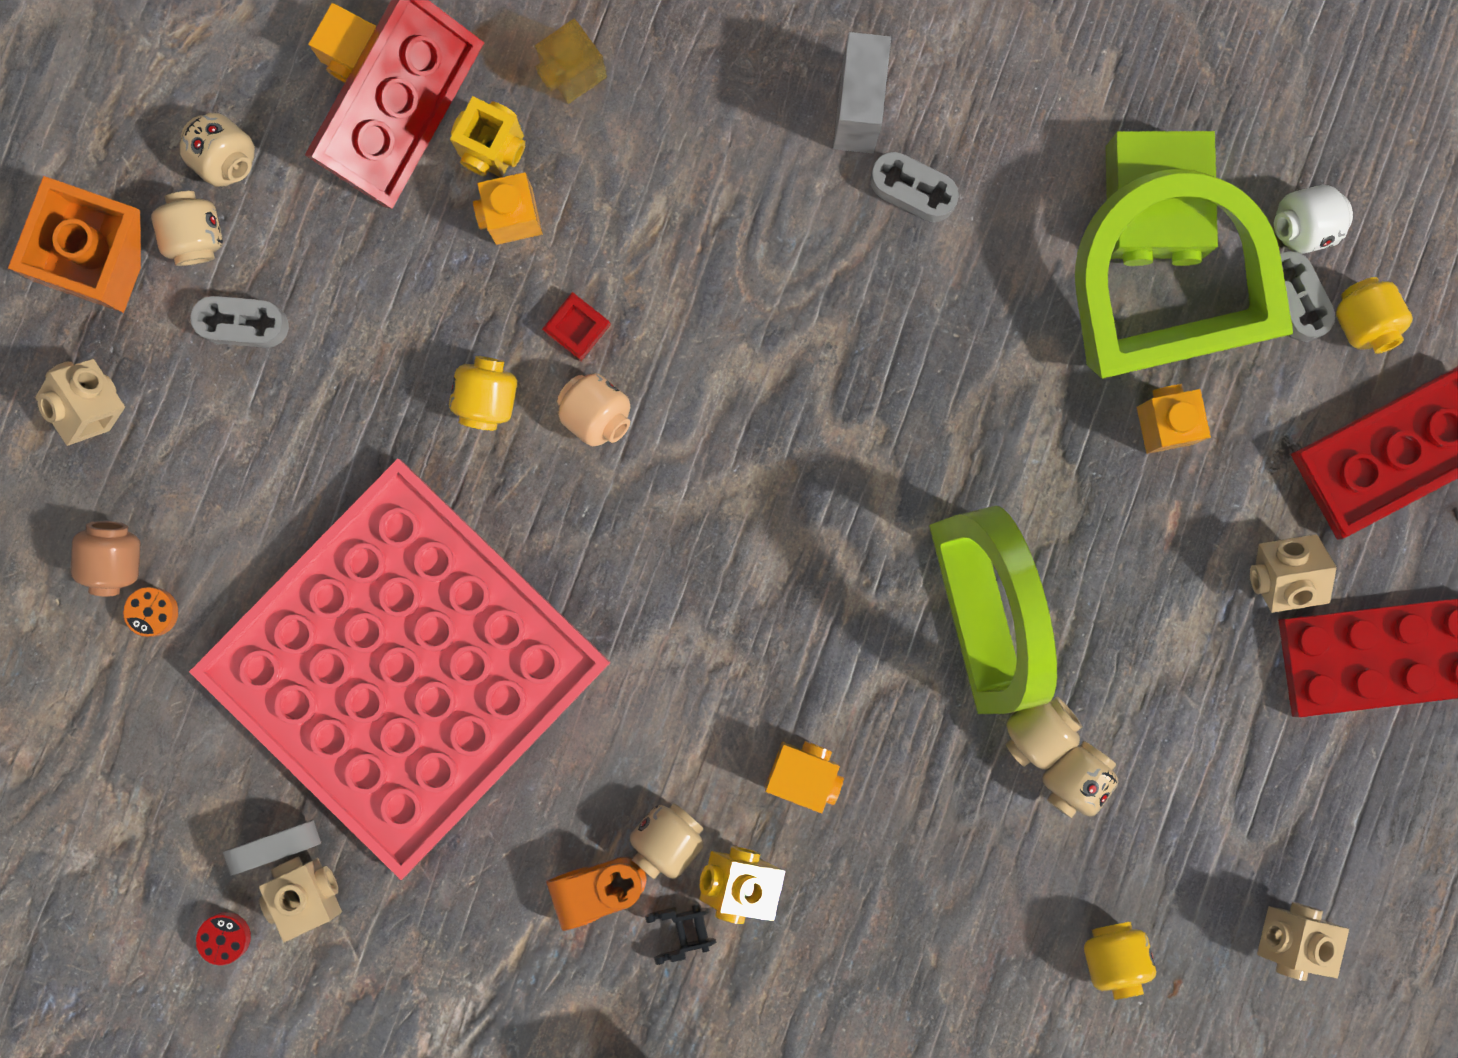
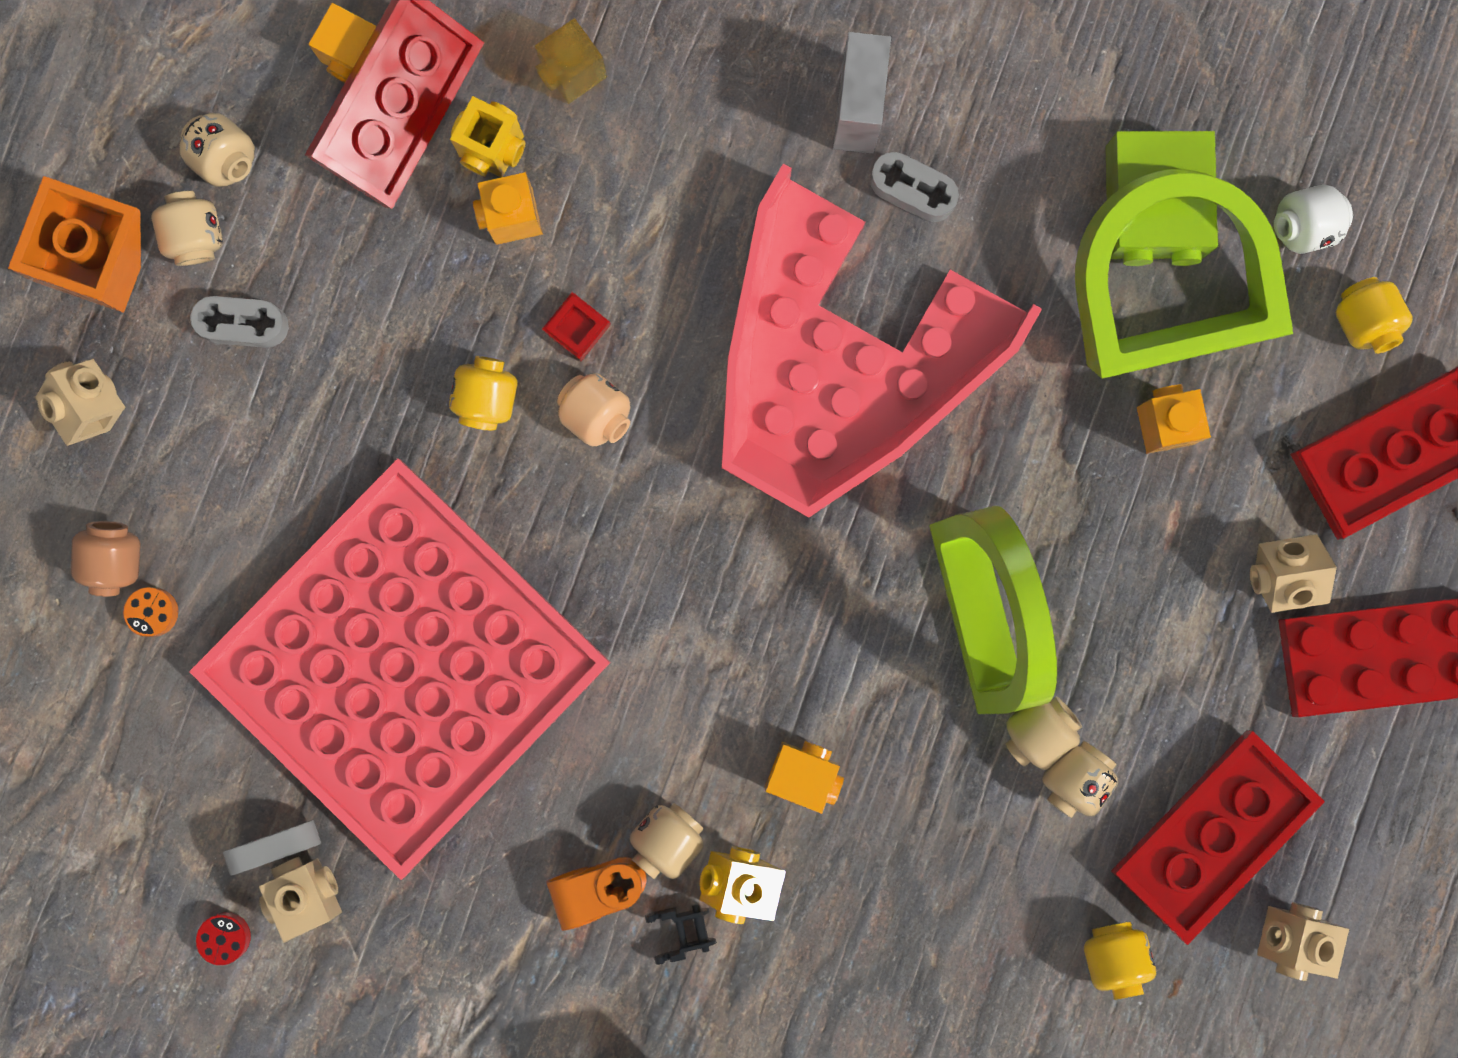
(820, 399): none -> coral piece
(1217, 836): none -> red plate
(1306, 295): light grey beam -> none

